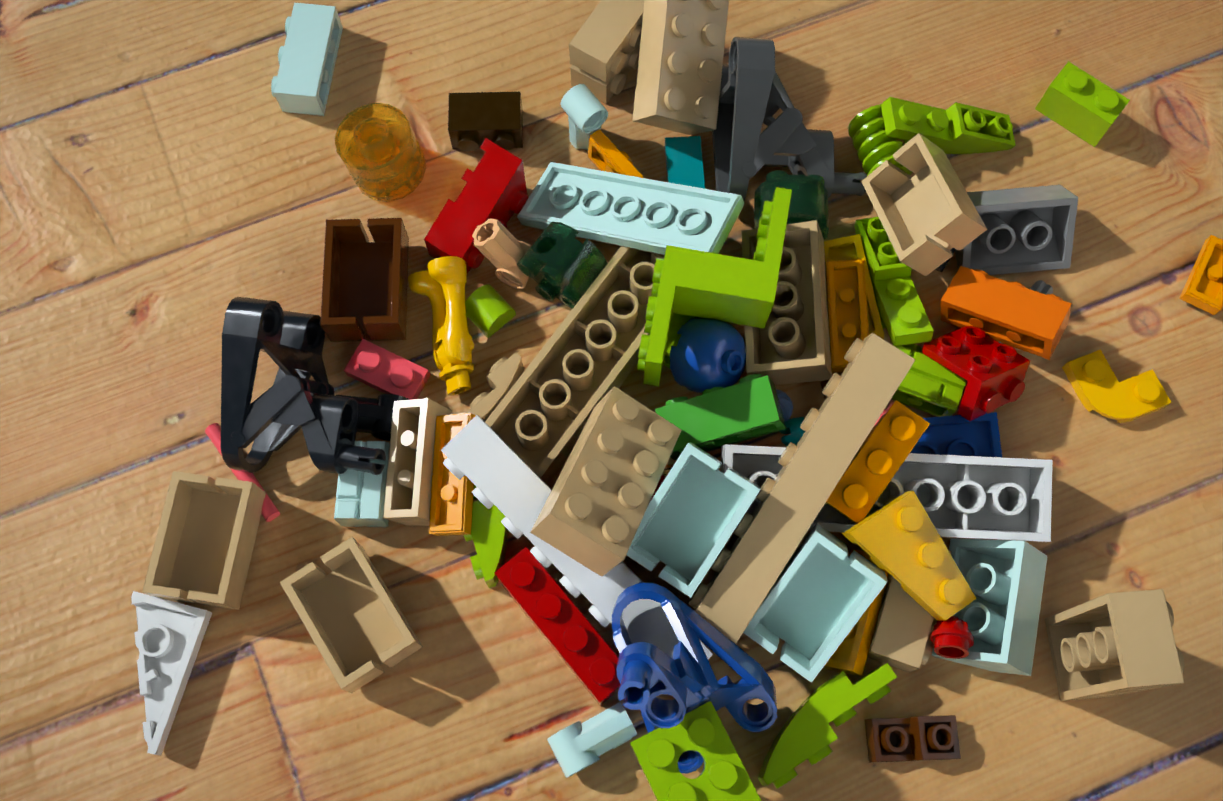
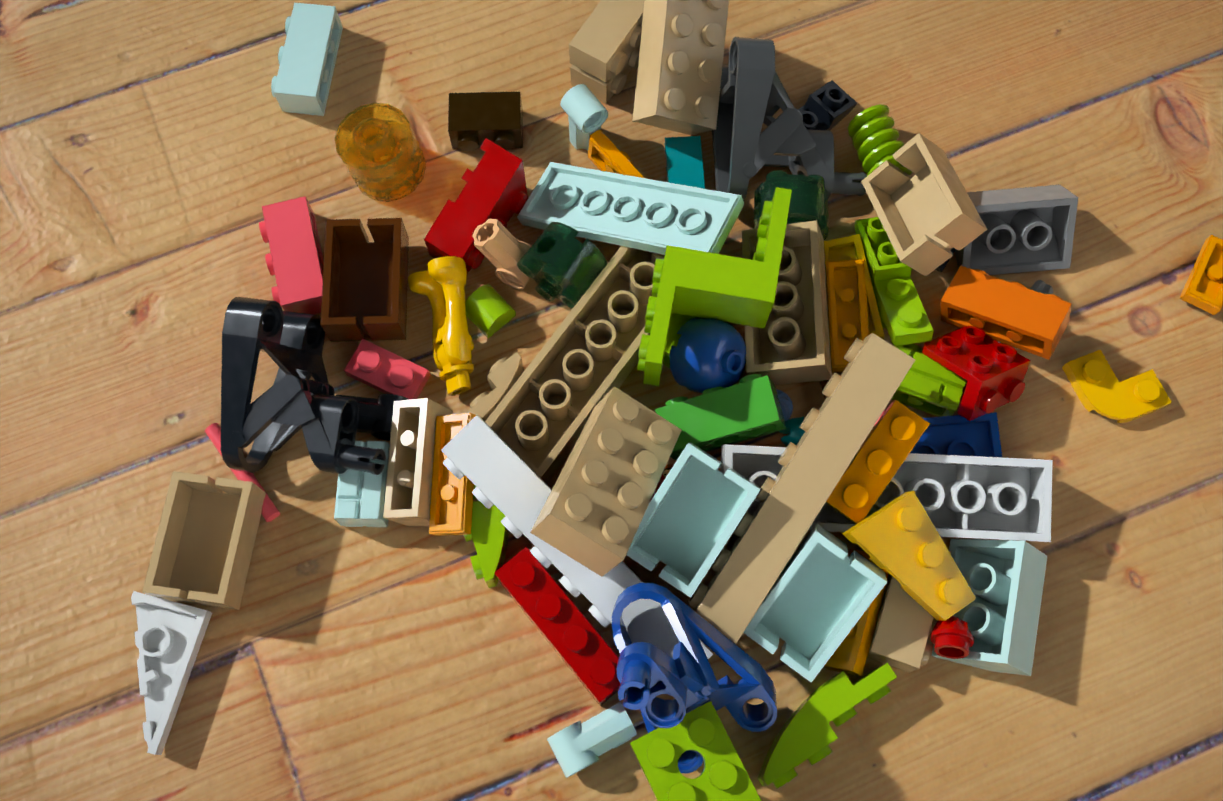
(294, 255): none -> coral brick
(351, 615): tan piece -> none
(826, 107): none -> black slope
(912, 738): reddish brown slope -> none
(954, 130): lime slope -> none
(1081, 104): lime brick -> none
(1115, 646): tan brick -> none

